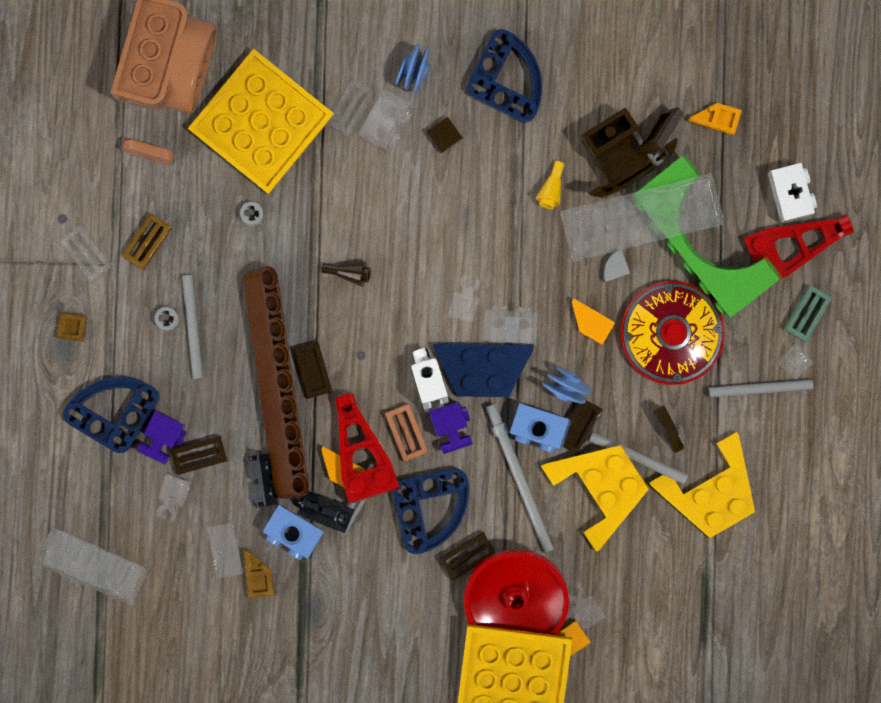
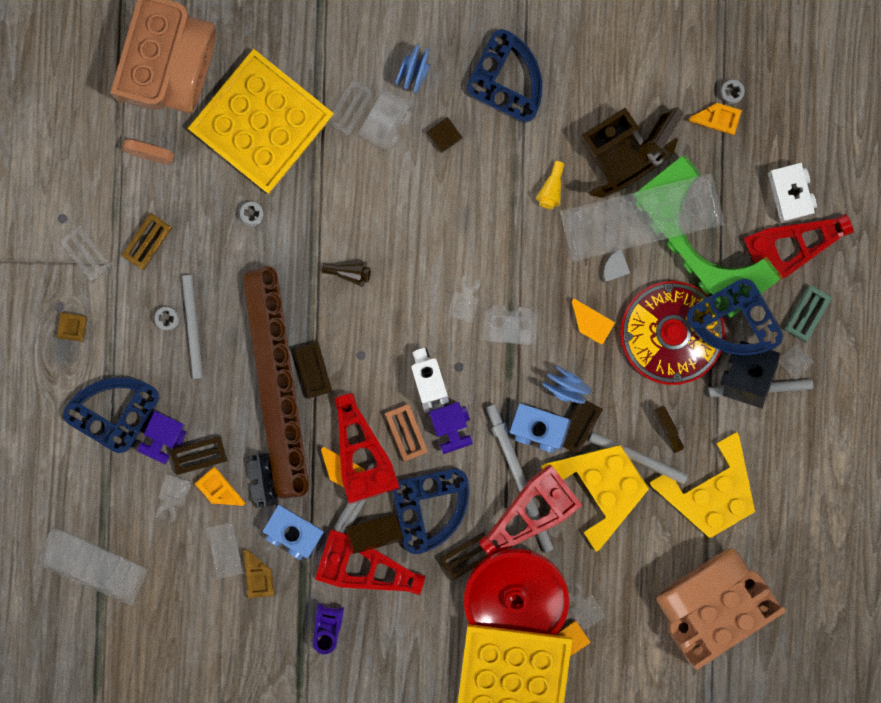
(218, 489): none -> light orange tile
(325, 511): black hinge -> none
(327, 626): none -> dark purple piece
(335, 561): none -> red plate
(374, 534): none -> dark brown tile
(483, 369): dark blue wing -> none
(554, 492): none -> plate
(717, 607): none -> nougat brick
(734, 84): none -> light grey bush
(744, 388): none -> black brick
(746, 305): none -> dark blue beam

